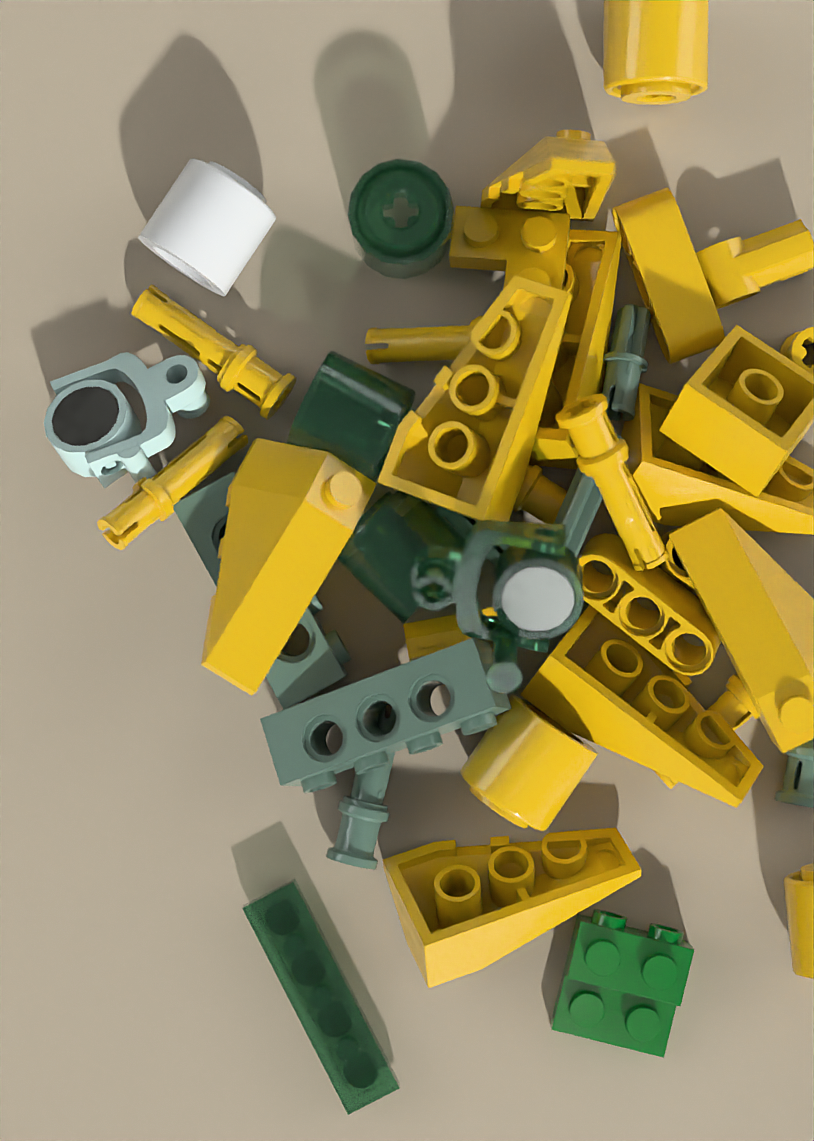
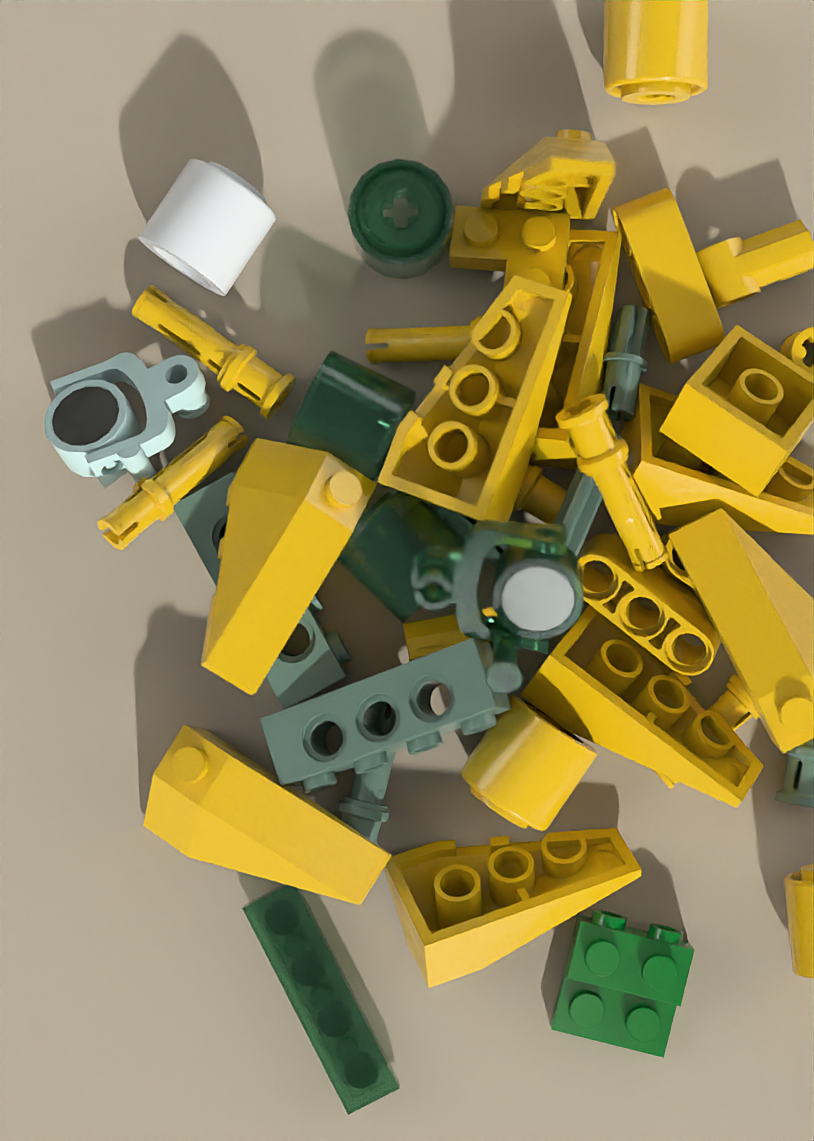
(237, 816): none -> yellow wedge

